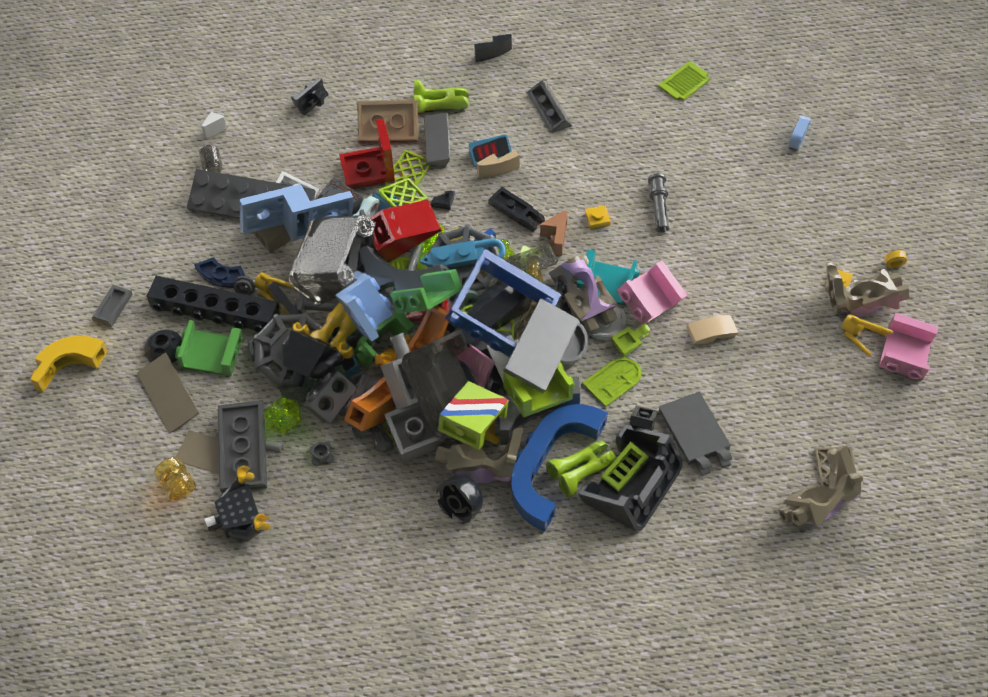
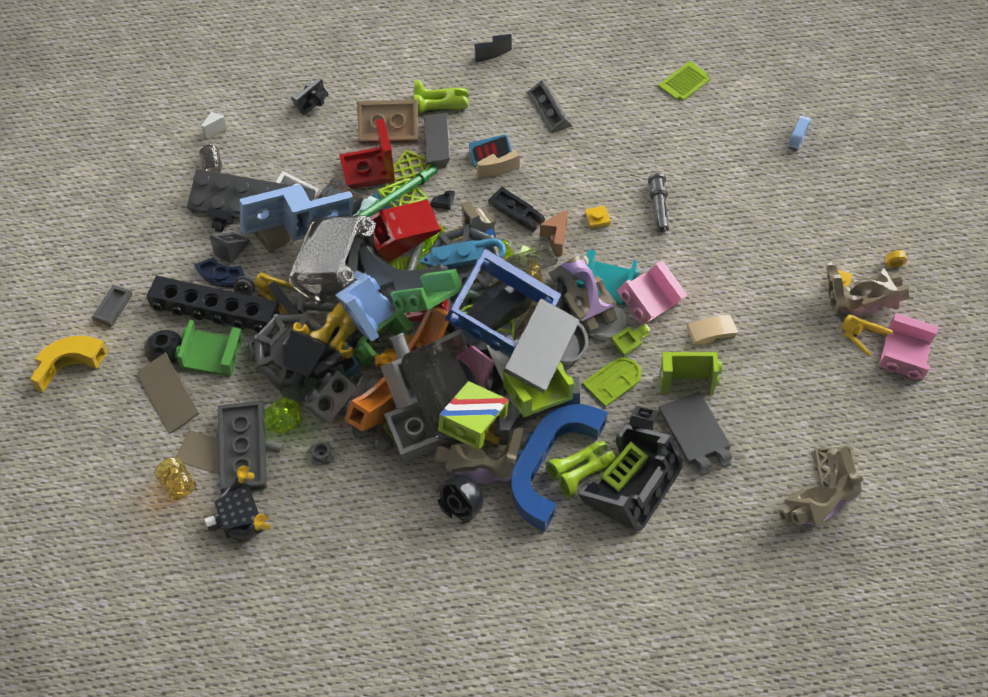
(220, 218): none -> black tile
(228, 245): none -> dark grey slope
(420, 178): none -> bar
(477, 218): none -> dark tan arch
(689, 366): none -> lime panel

